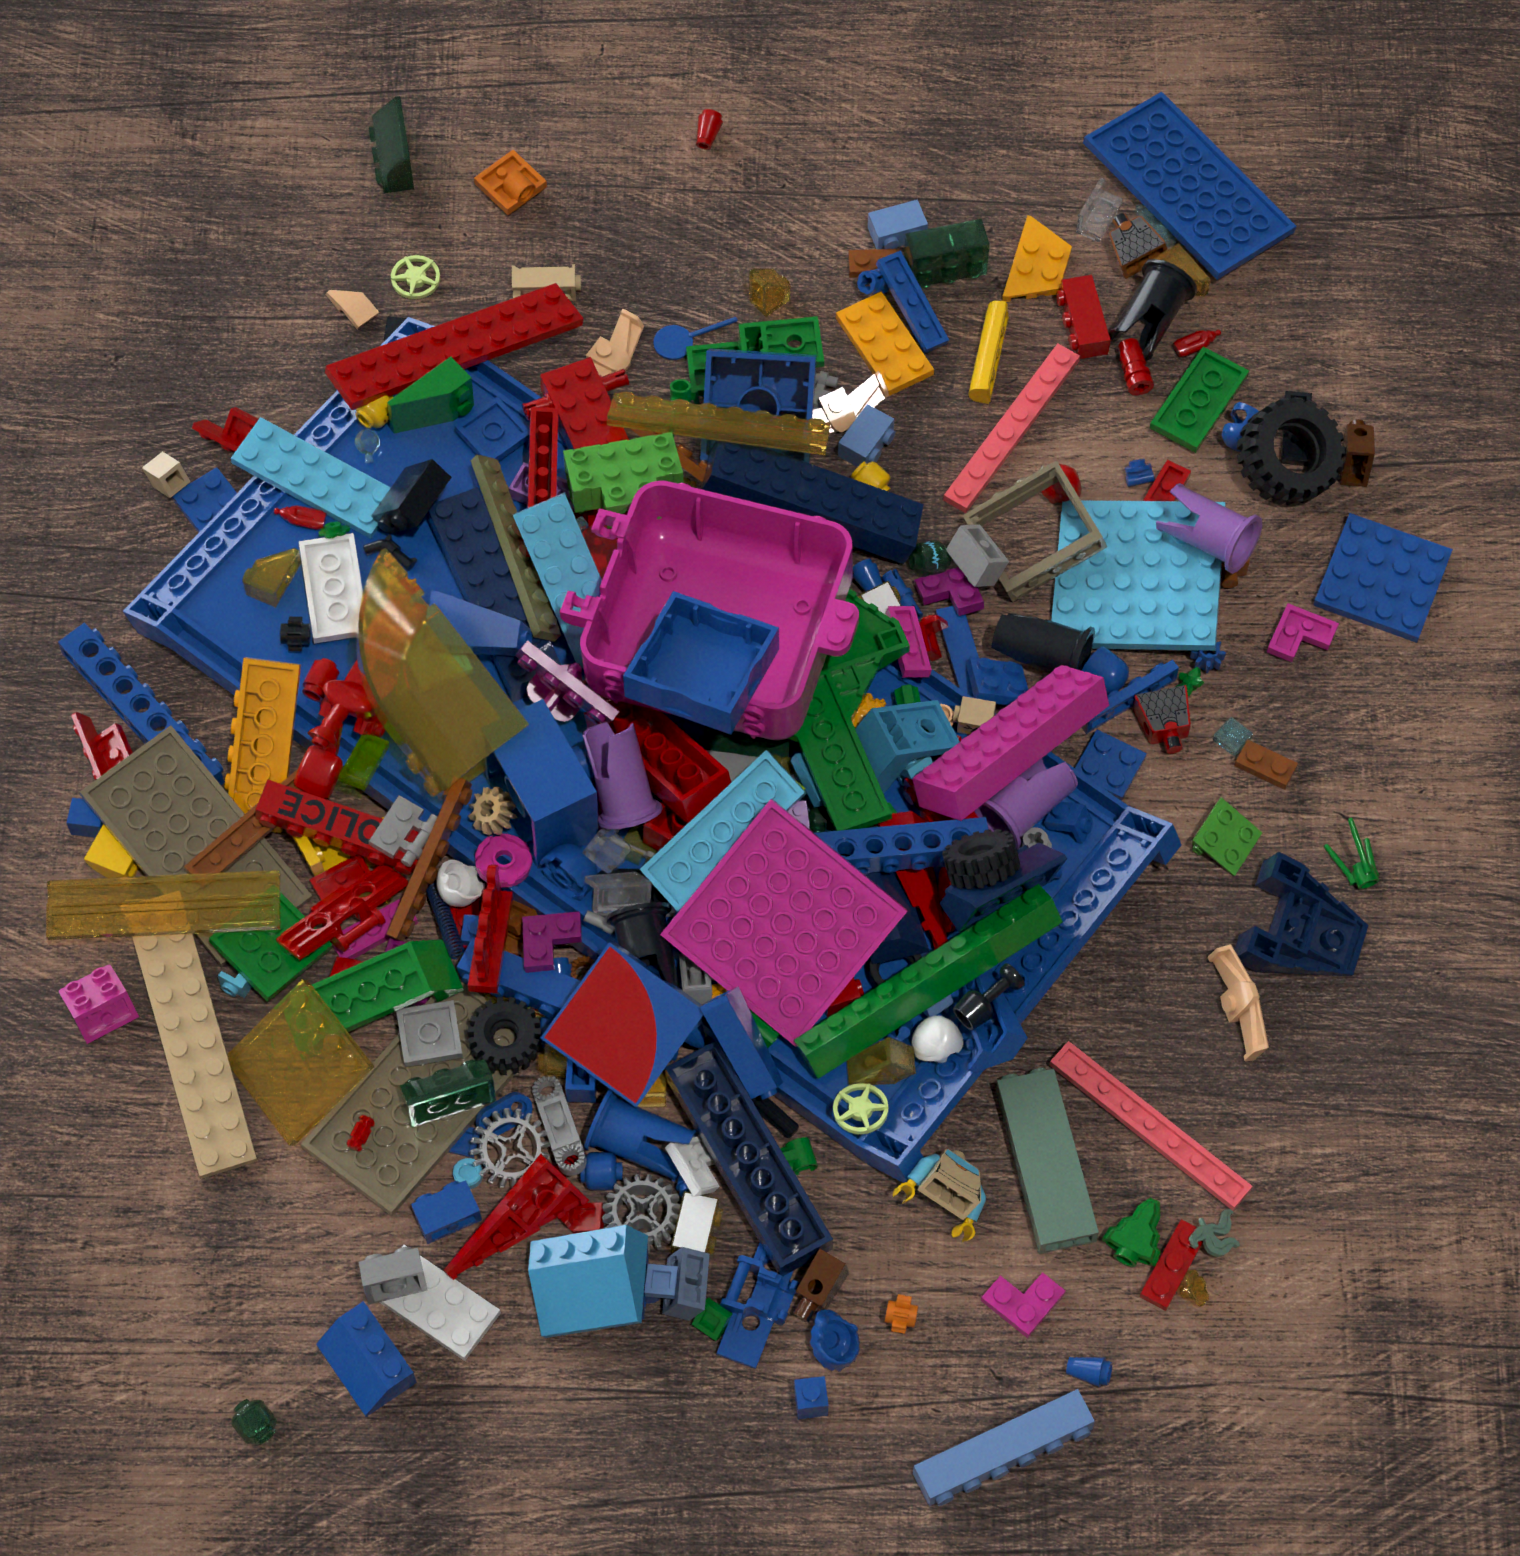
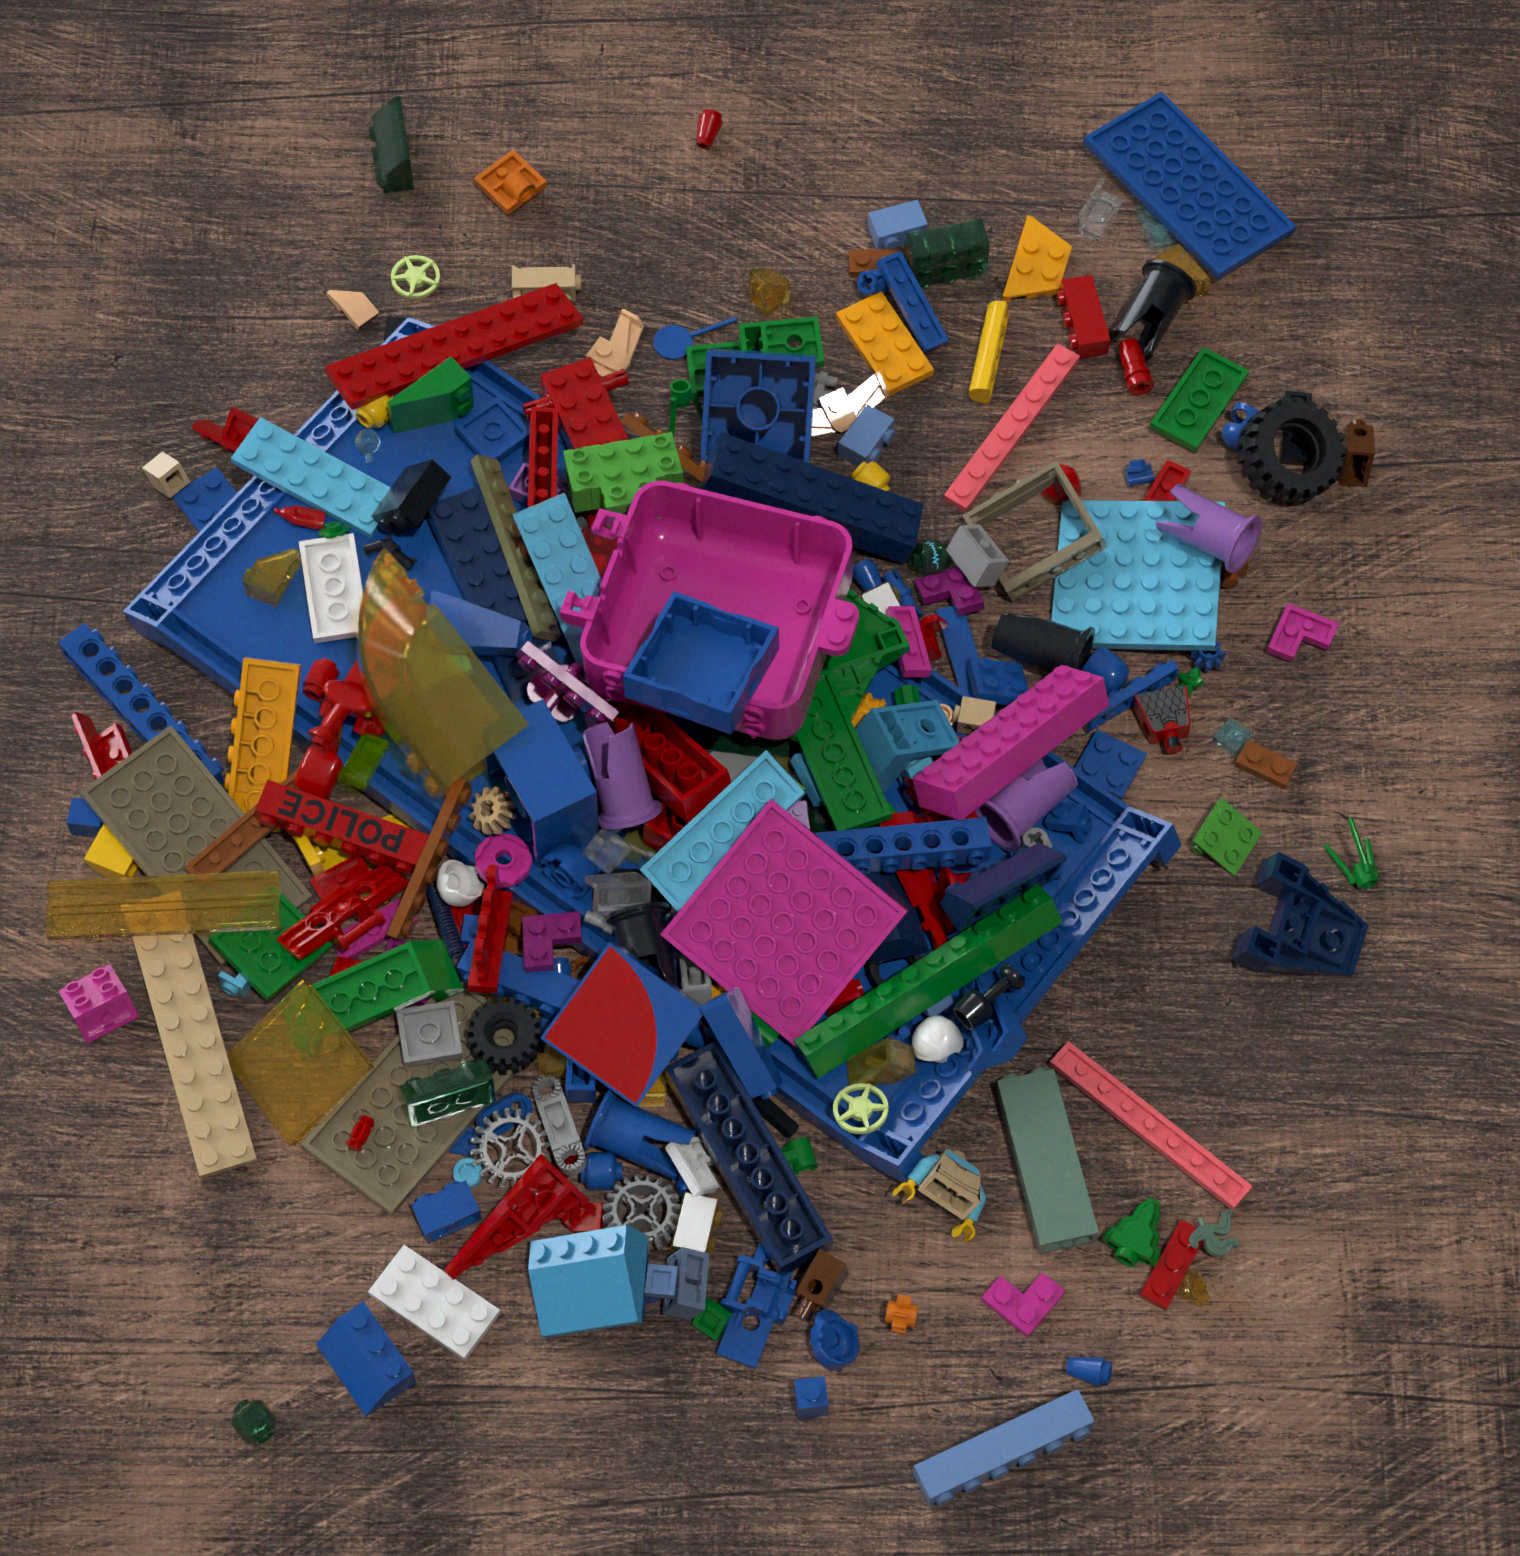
(295, 633): black gear -> none
(392, 1275): light grey slope -> none
(397, 826): light grey plate -> none
(719, 423): clear yellow plate -> none
(981, 859): black tyre -> none
(1134, 243): torso -> none
(1194, 342): red piece -> none
(1241, 1000): light nougat plate -> none
(1383, 577): blue plate -> none

